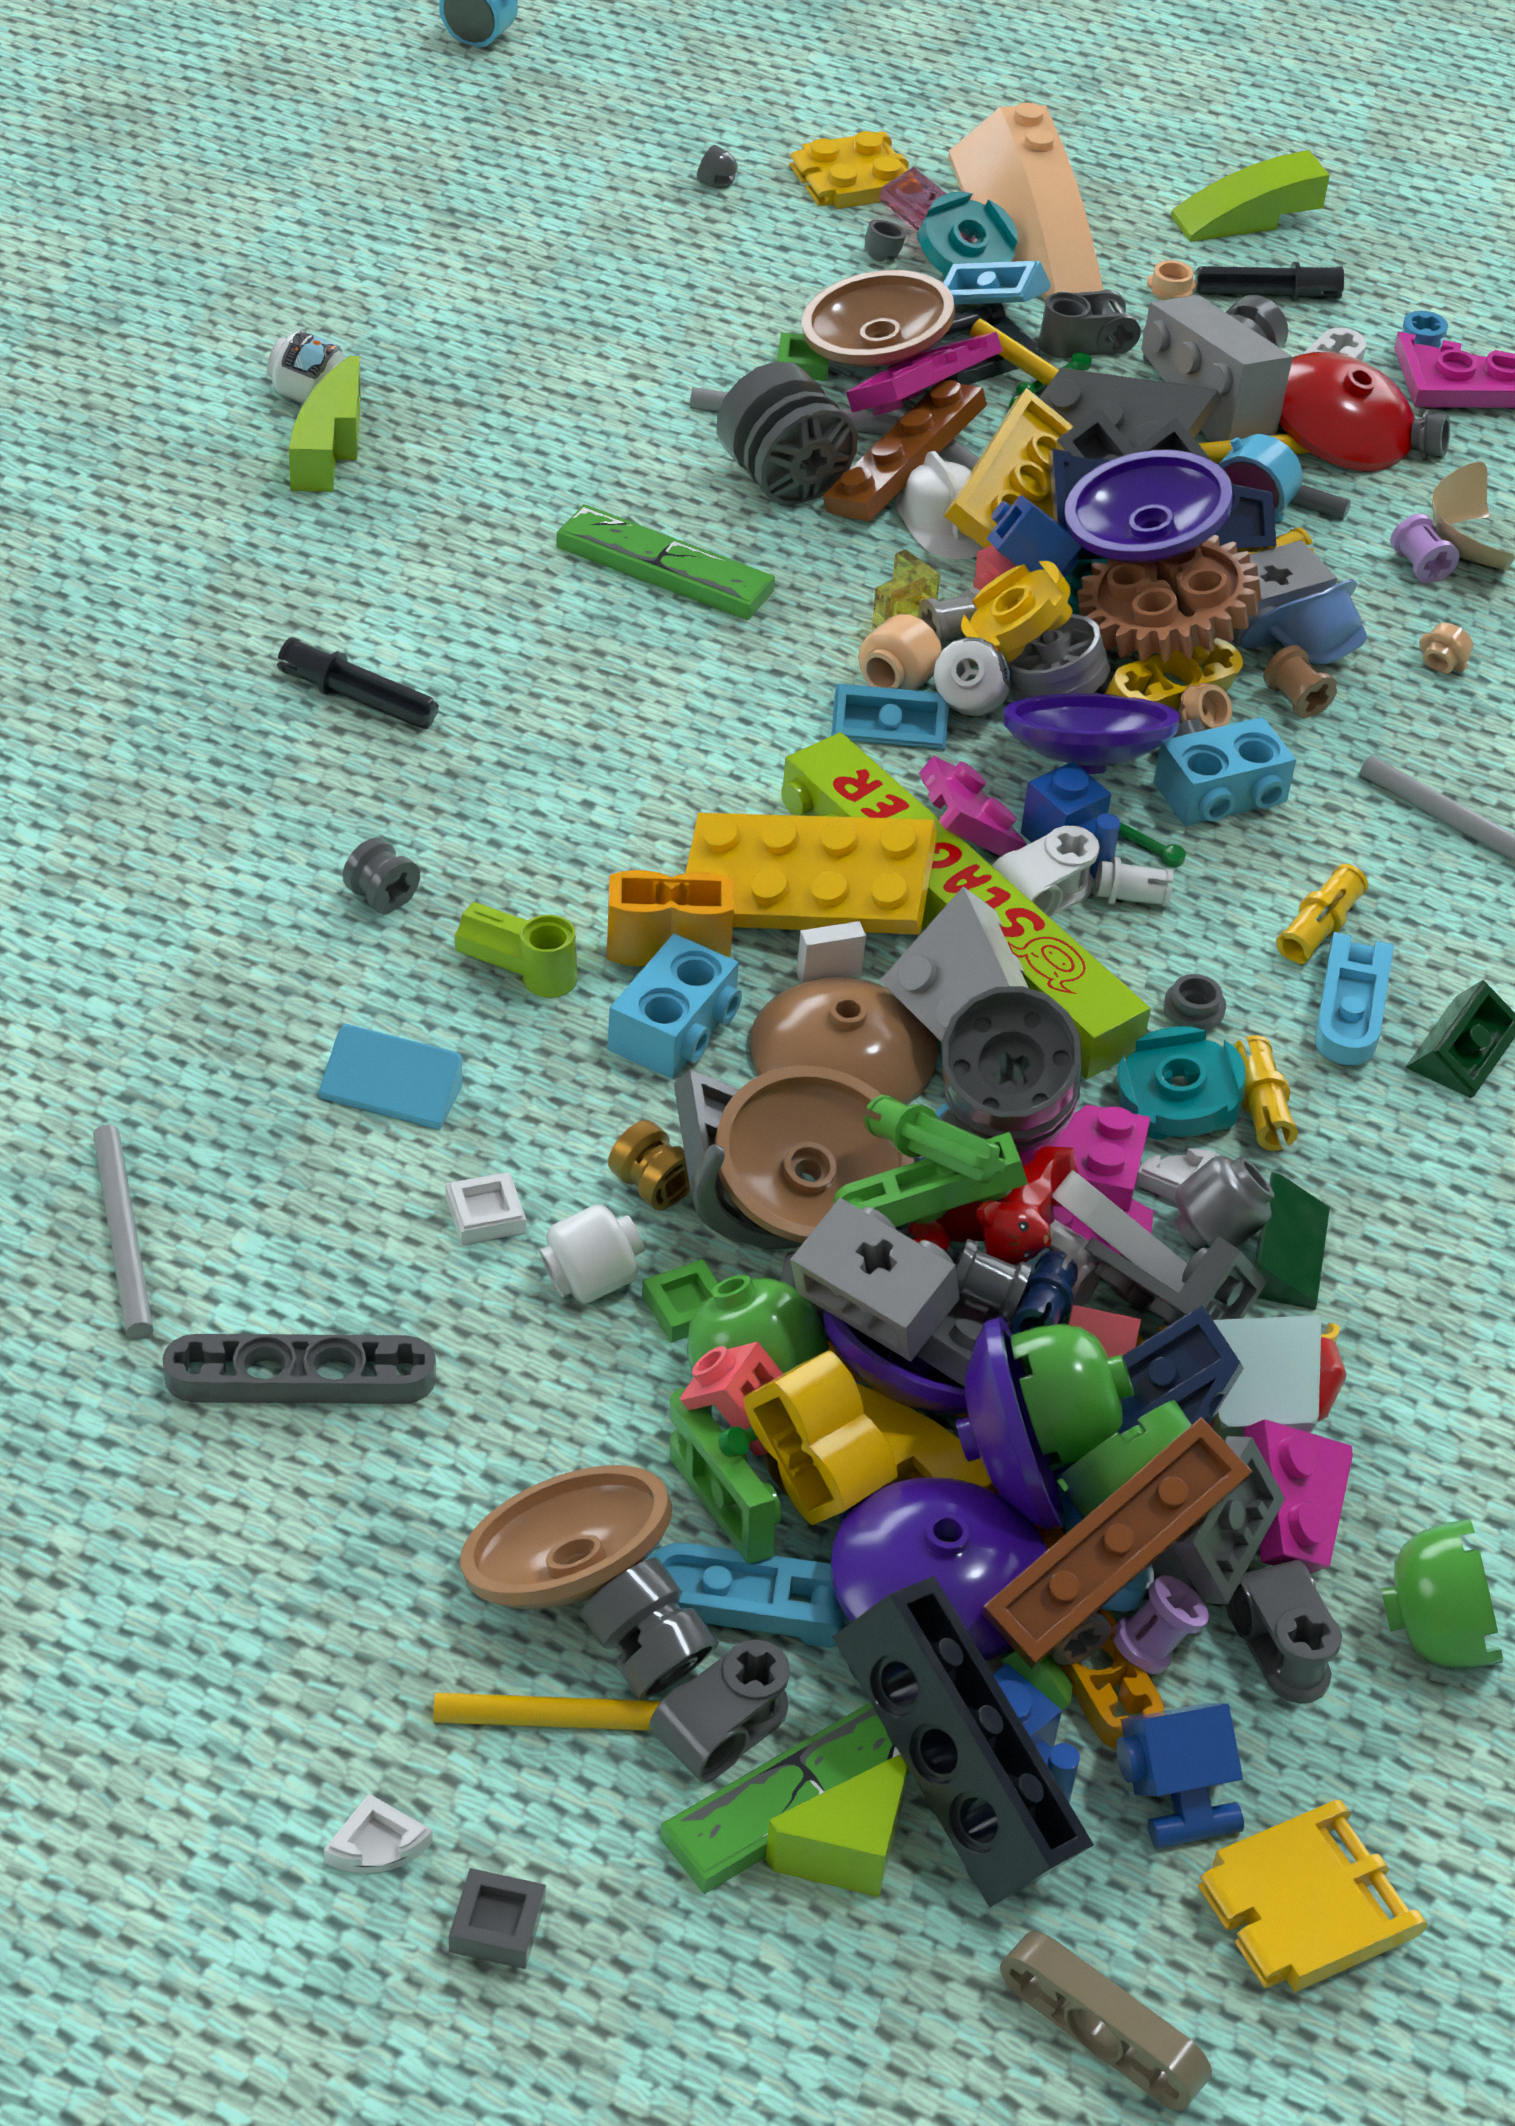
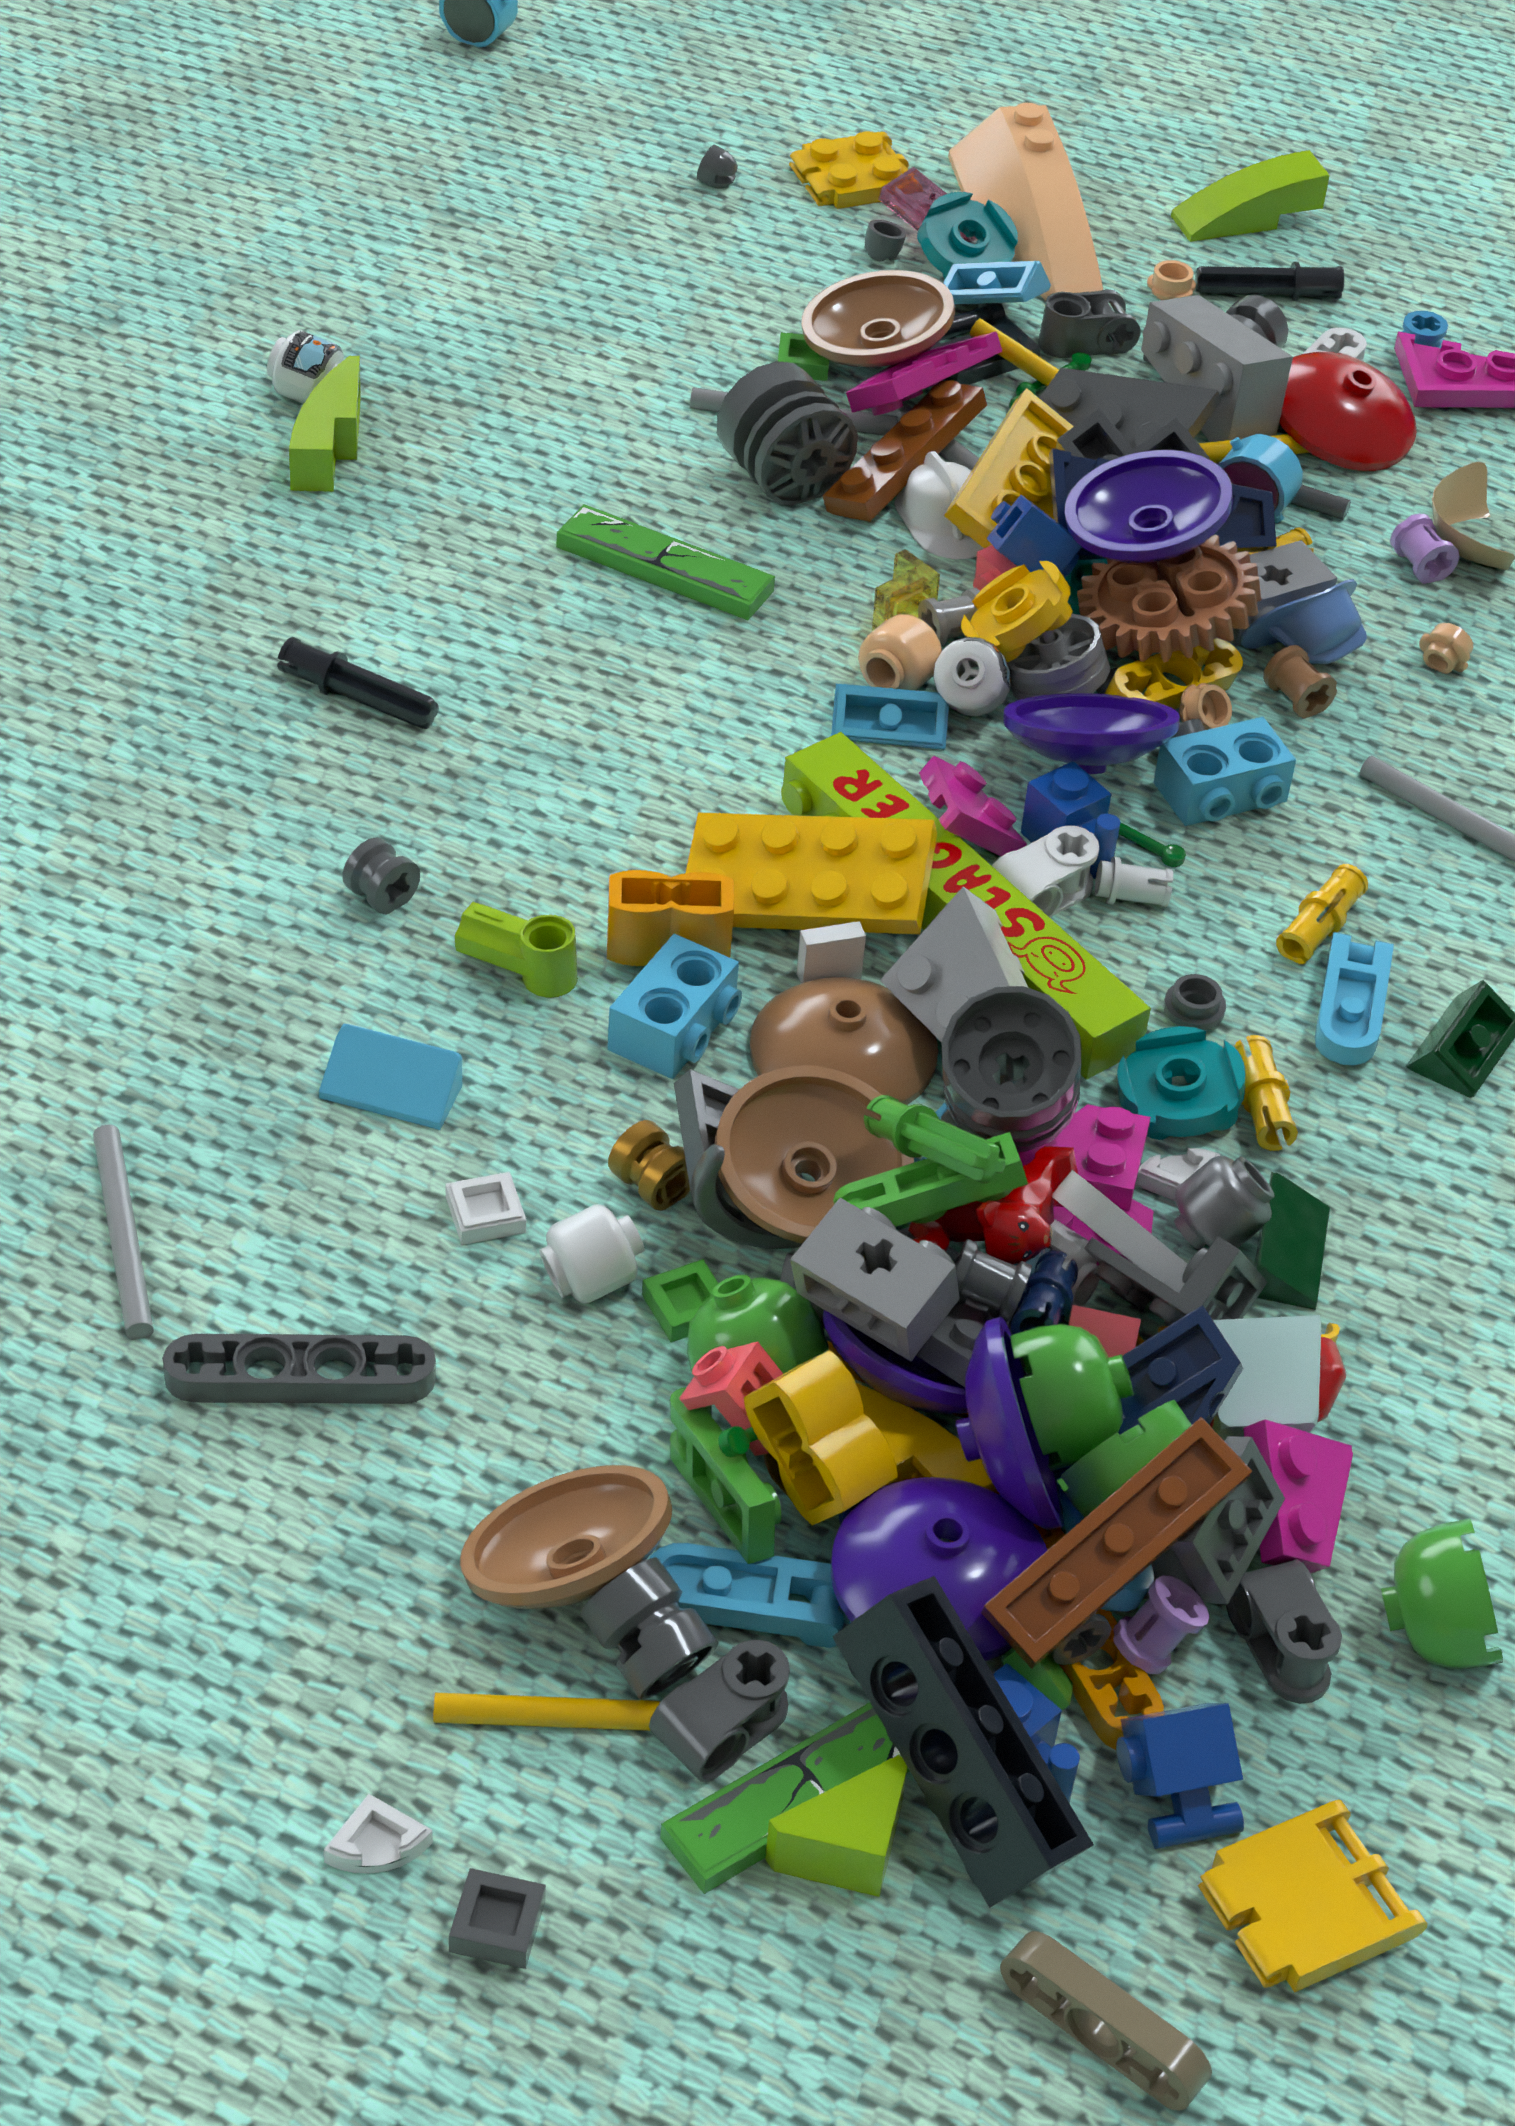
(1431, 434): dark grey plate -> none

